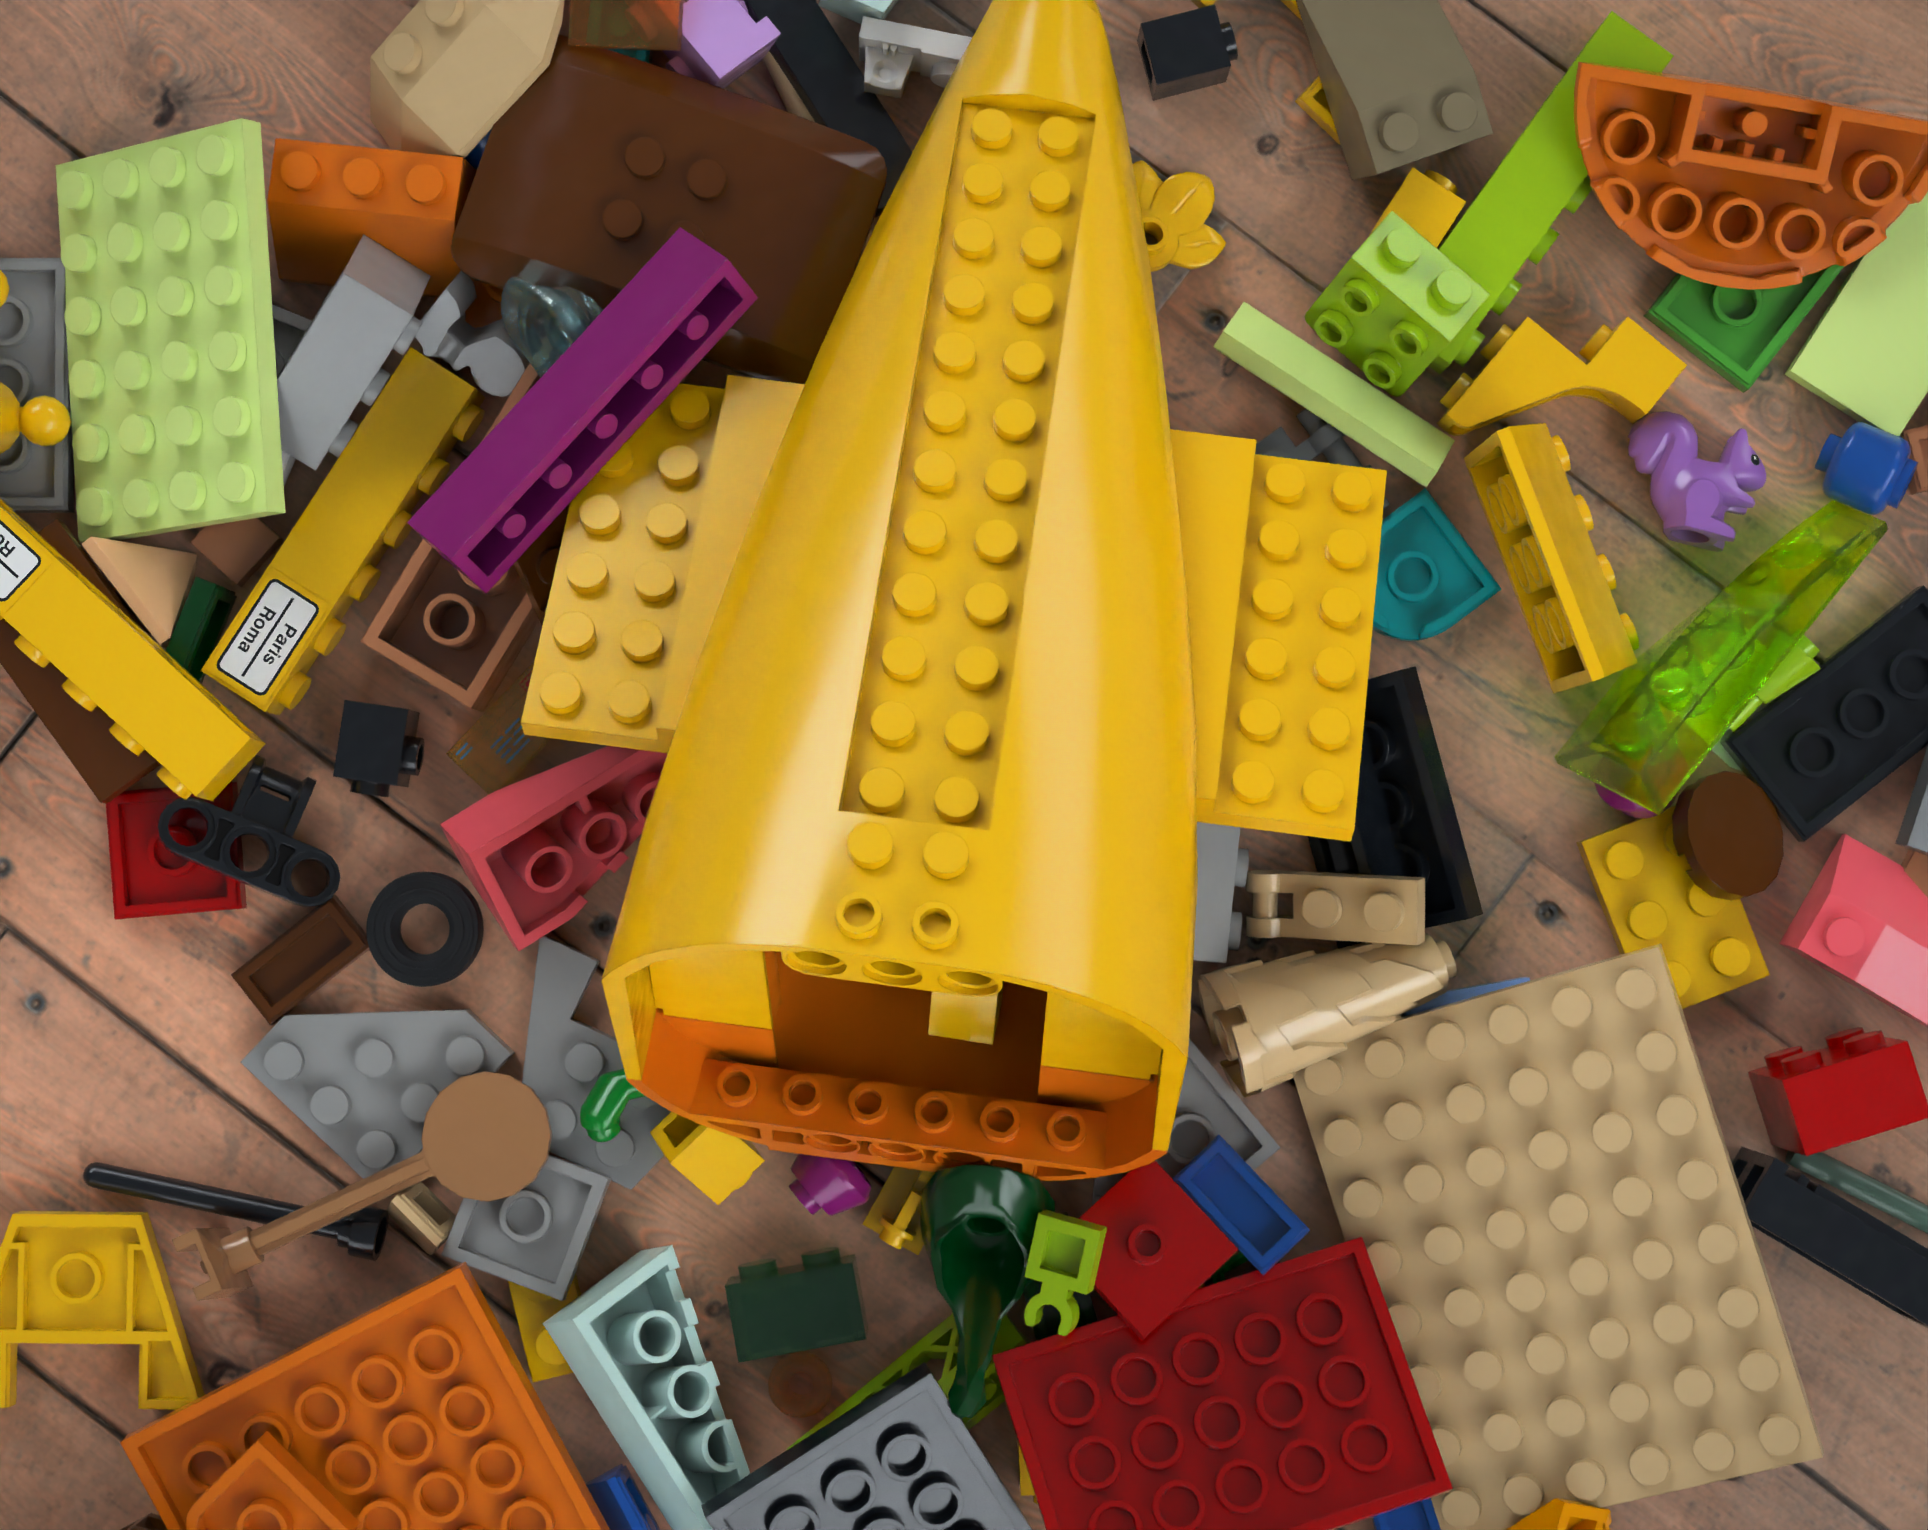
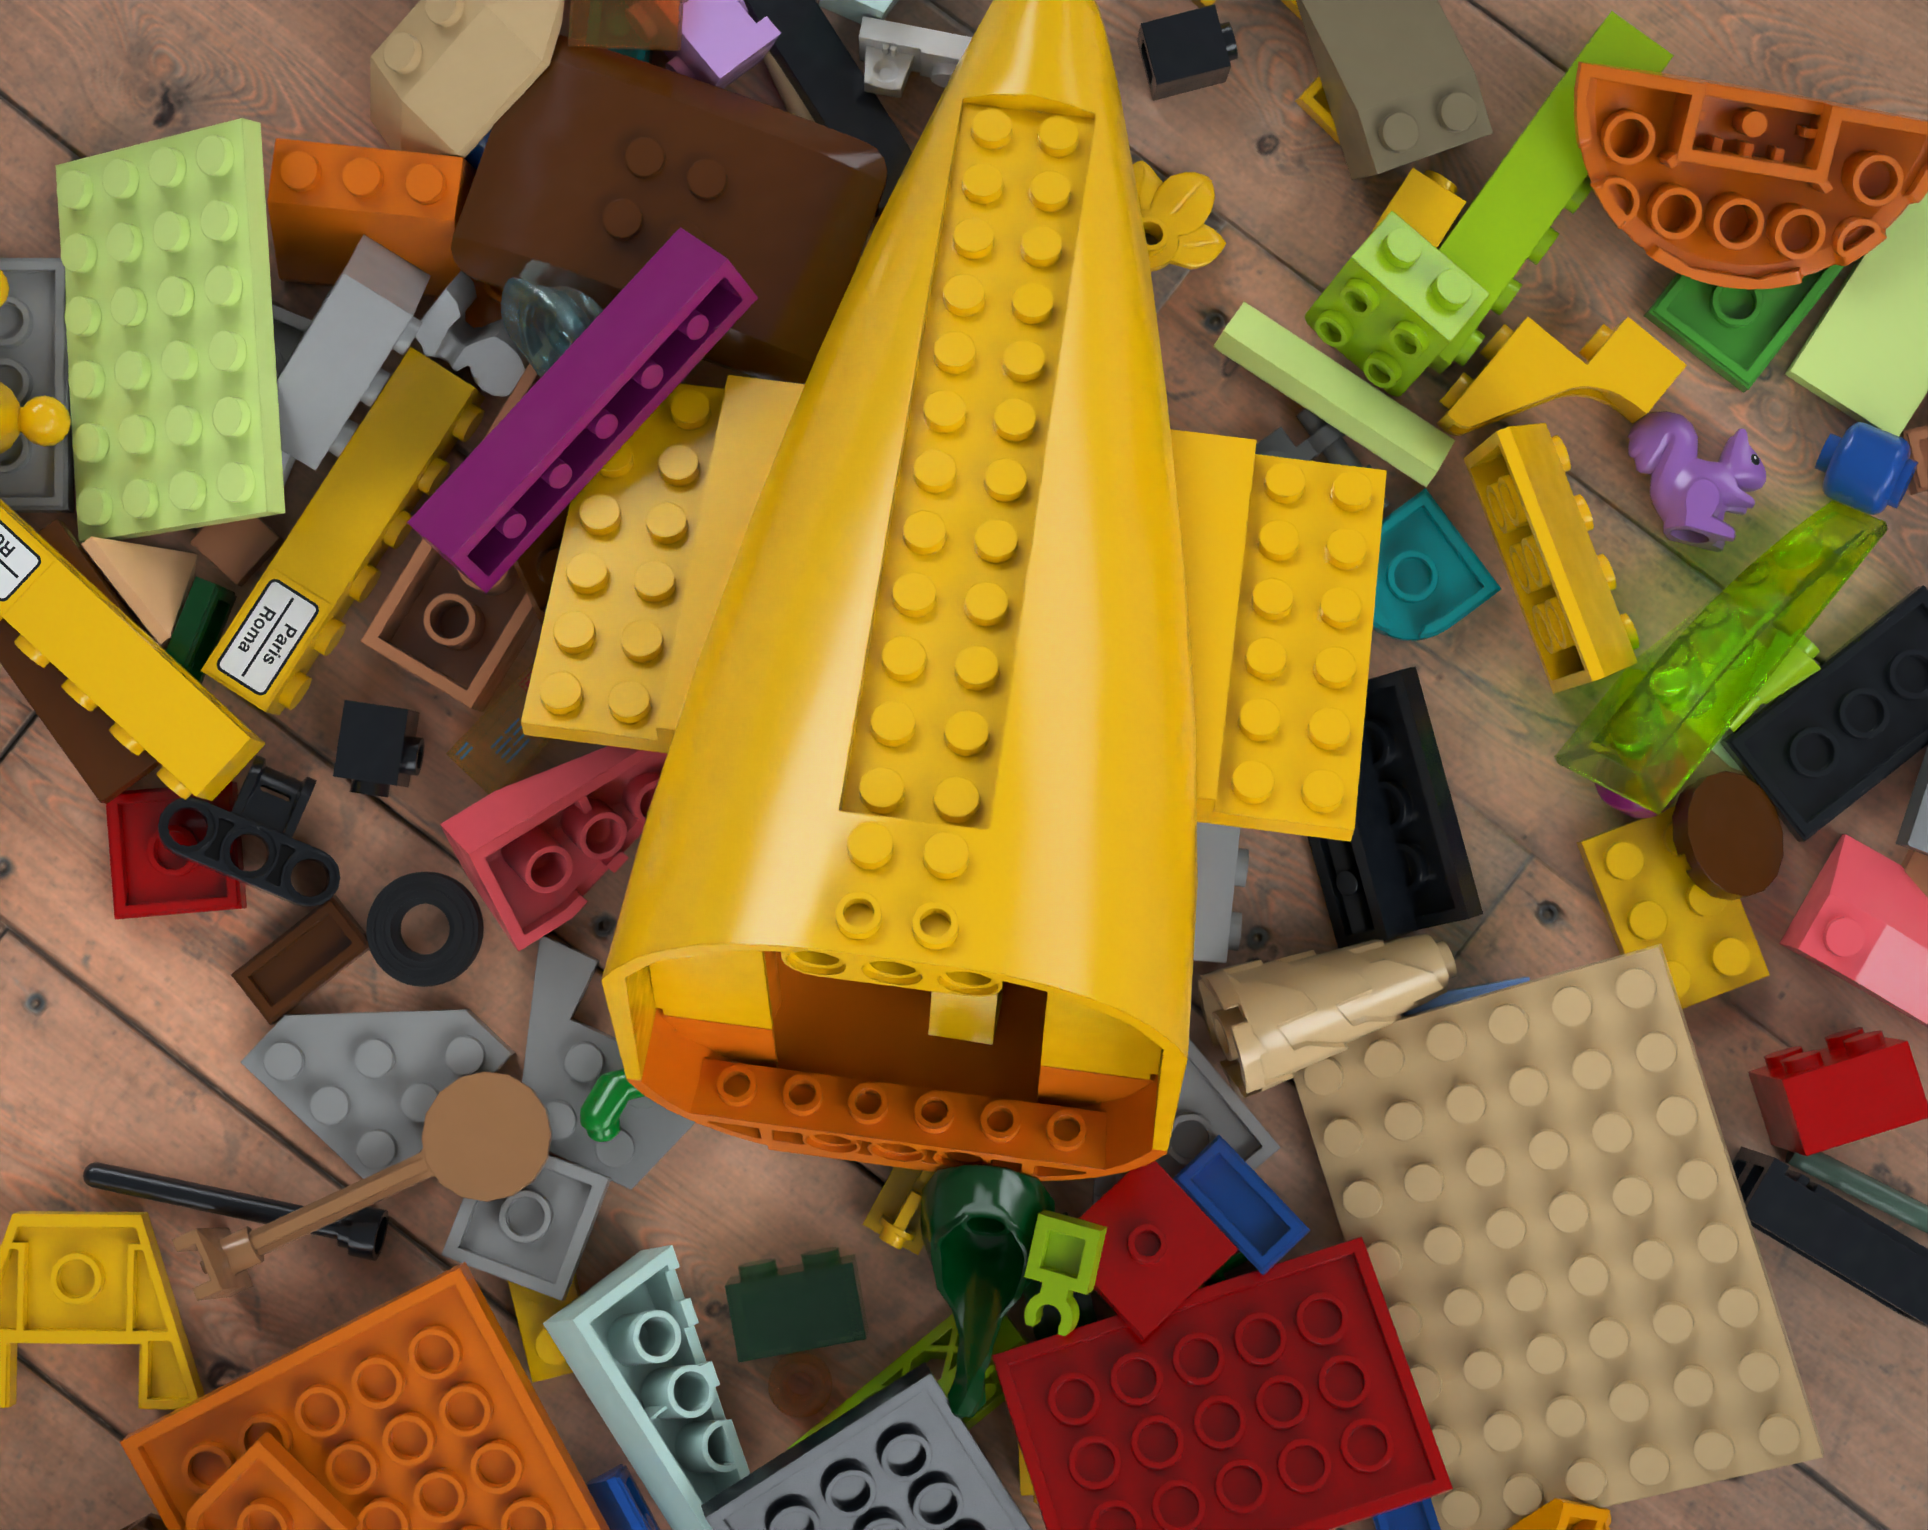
(422, 1217): tan slope -> none
(707, 1156): yellow brick -> none
(829, 1184): magenta cone -> none
(1338, 907): tan plate -> none

